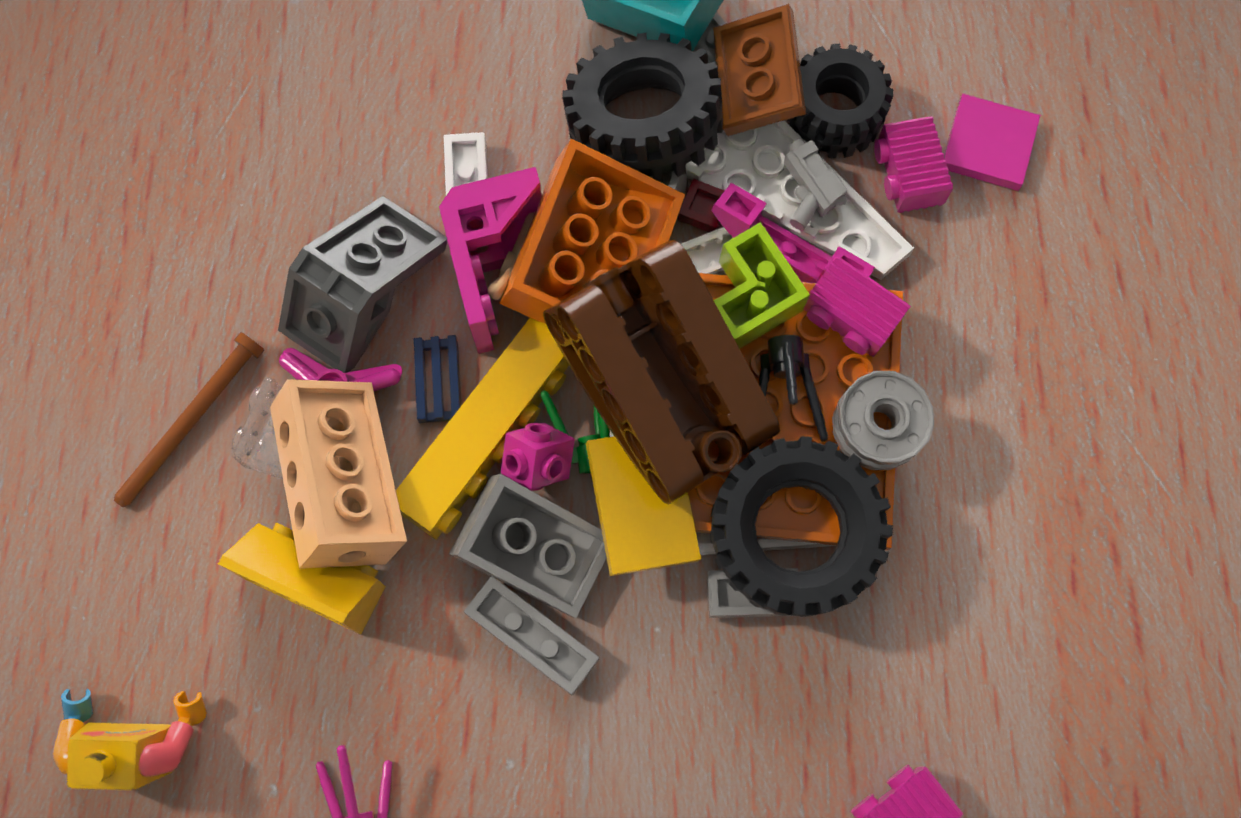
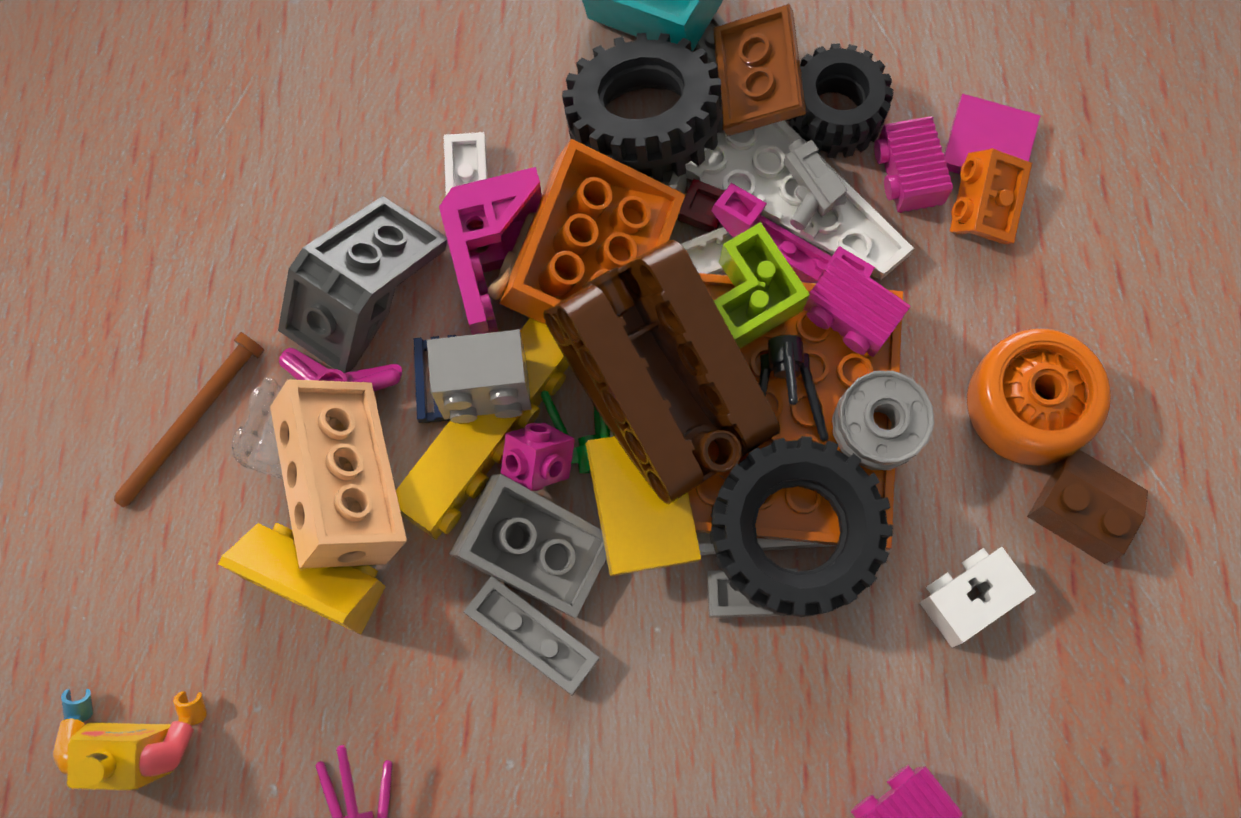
(479, 375): none -> light grey brick
(990, 195): none -> orange bracket
(1000, 587): none -> white brick
(1019, 421): none -> orange wheel
(1091, 507): none -> reddish brown slope

